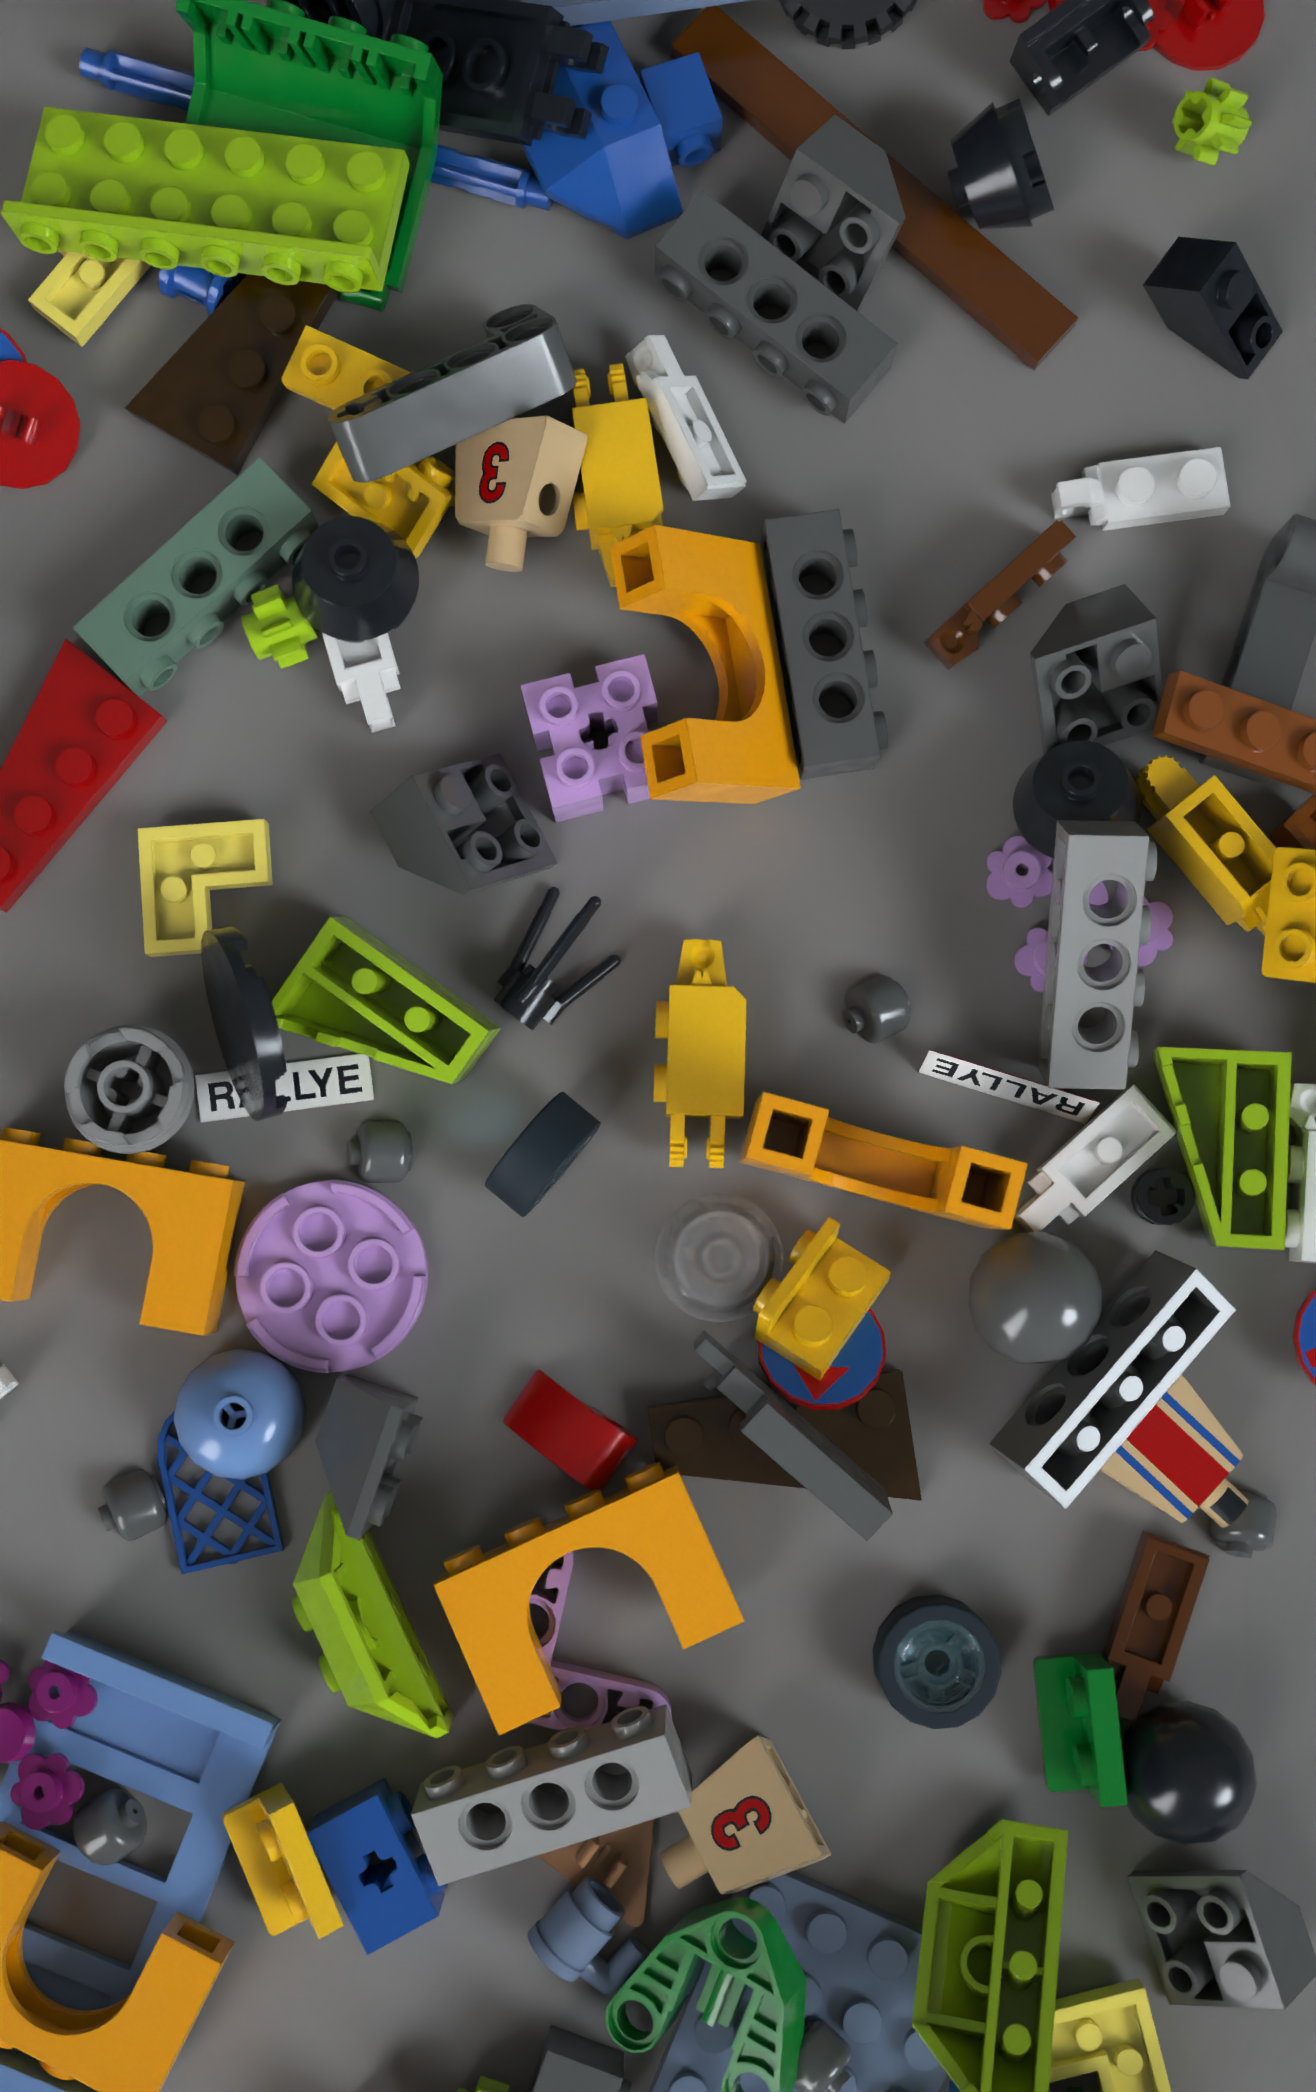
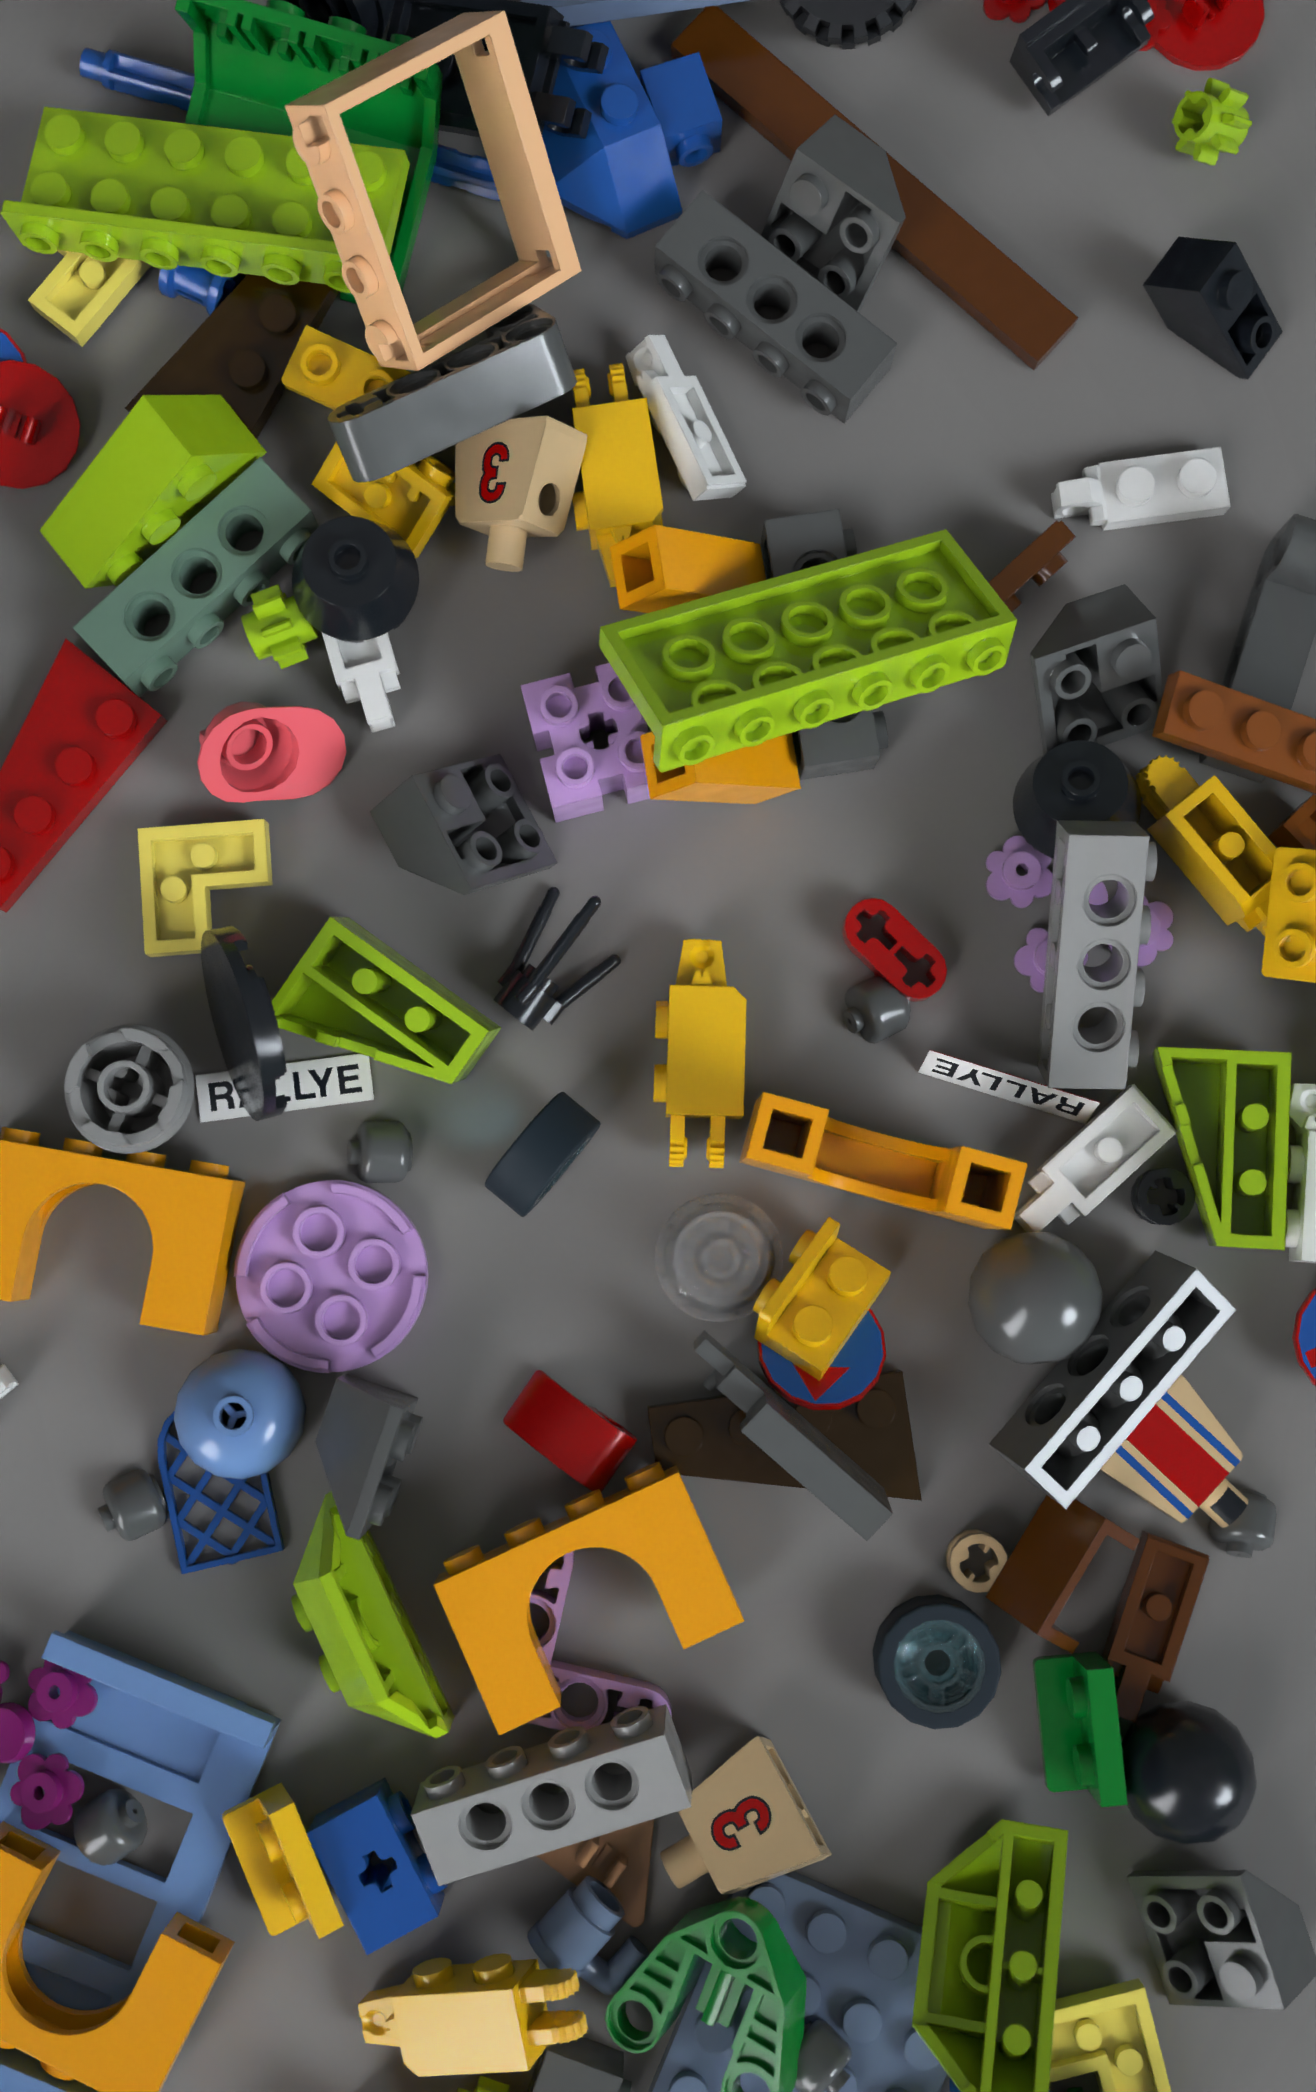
(148, 484): none -> lime wedge
(269, 752): none -> coral piece
(473, 2015): none -> yellow hinge
(517, 164): none -> light nougat window
(808, 647): none -> lime bracket
(904, 938): none -> red beam
(958, 1552): none -> tan bush
(999, 169): black cone -> none
(1050, 1564): none -> reddish brown panel

